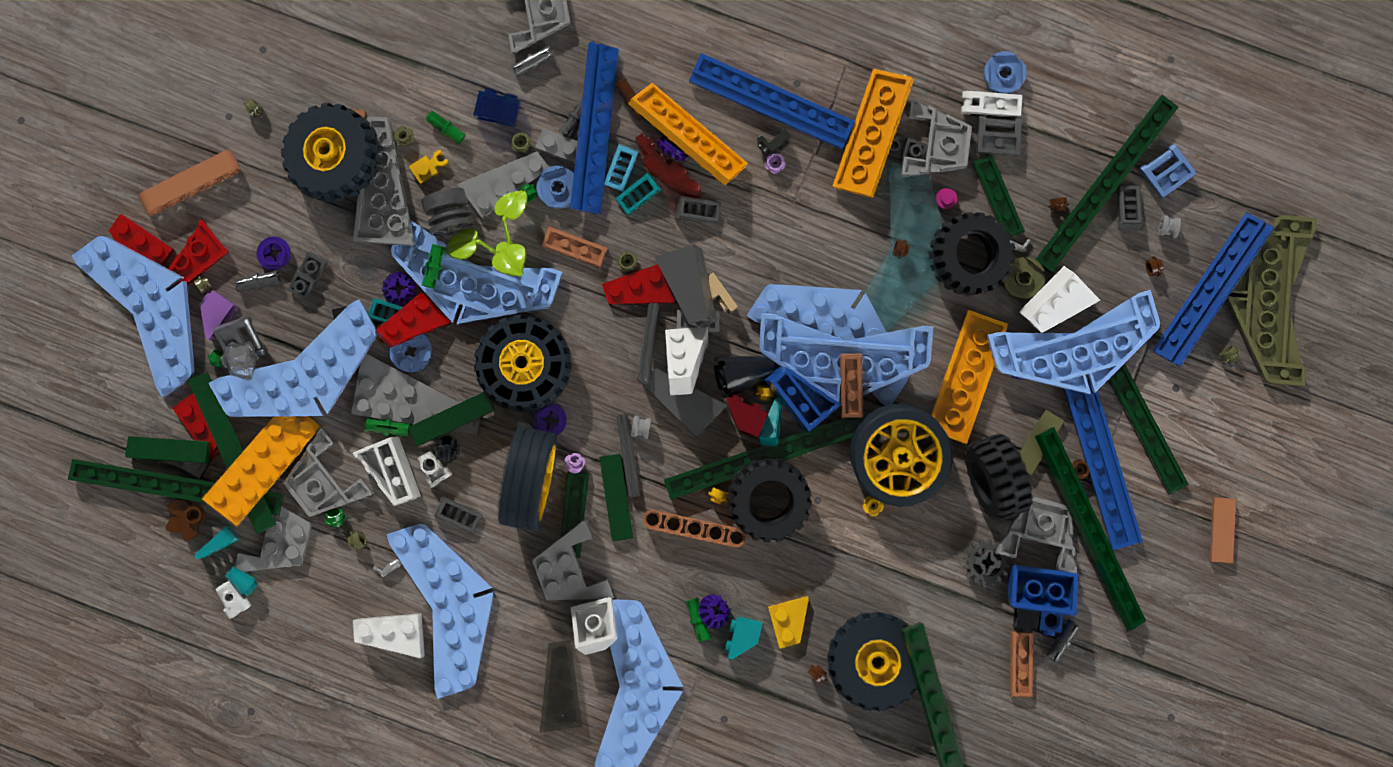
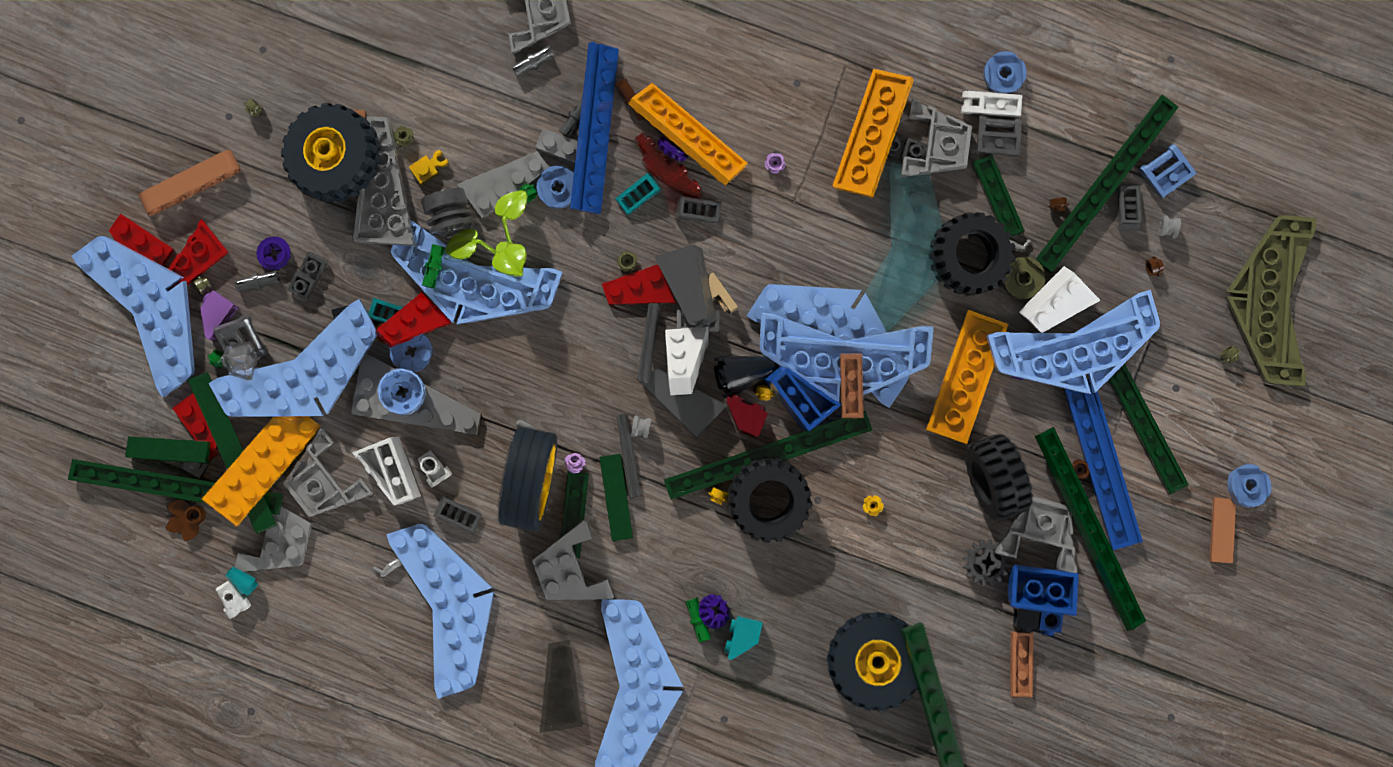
(220, 541): teal slope -> none
(335, 517): green plate -> none
(357, 540): olive plate -> none
(373, 426): green pin -> none
(390, 387): none -> light blue wheel
(392, 633): white wedge -> none
(406, 294): dark purple gear -> none
(445, 127): green axle -> none
(446, 449): black gear -> none
(451, 419): dark green tile -> none
(497, 108): clear blue brick -> none
(500, 356): black wheel -> none
(521, 136): olive plate -> none
(558, 414): dark purple gear -> none
(574, 247): nougat tile -> none
(594, 626): white slope -> none
(621, 148): medium azure slope -> none
(686, 521): nougat beam -> none
(770, 431): teal slope -> none
(771, 101): blue plate -> none
(779, 142): pearl dark grey bracket -> none
(789, 620): yellow wing -> none
(817, 673): reddish brown plate -> none
(901, 248): reddish brown plate -> none
(928, 479): wheel -> none
(946, 198): dark pink plate -> none
(1031, 451): olive tile -> none
(1063, 641): dark grey pin -> none
(1213, 289): blue plate -> none
(1237, 486): none -> medium blue plate

